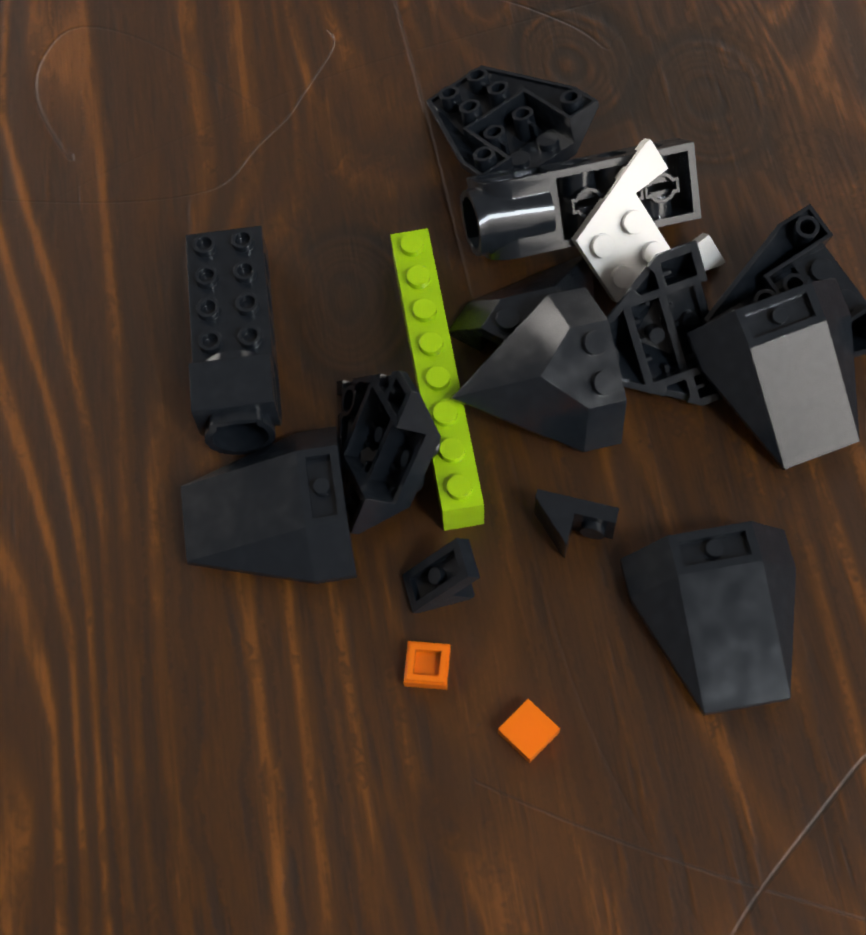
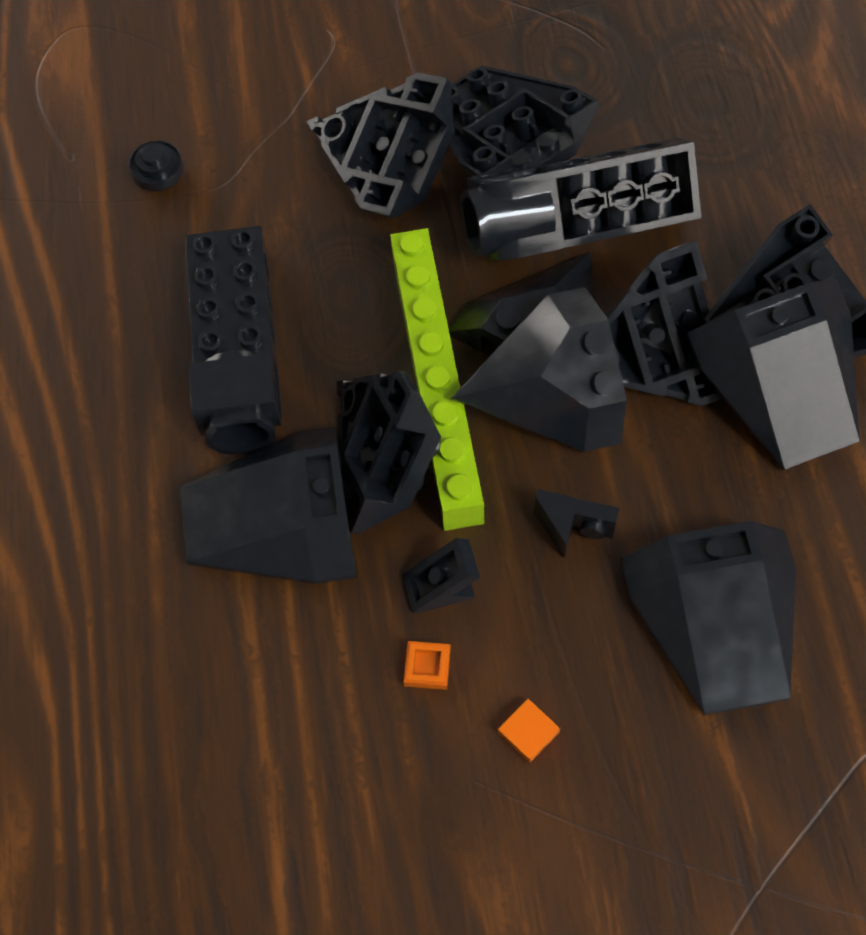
(156, 165): none -> black plate
(390, 142): none -> black wedge
(620, 234): white wing -> none

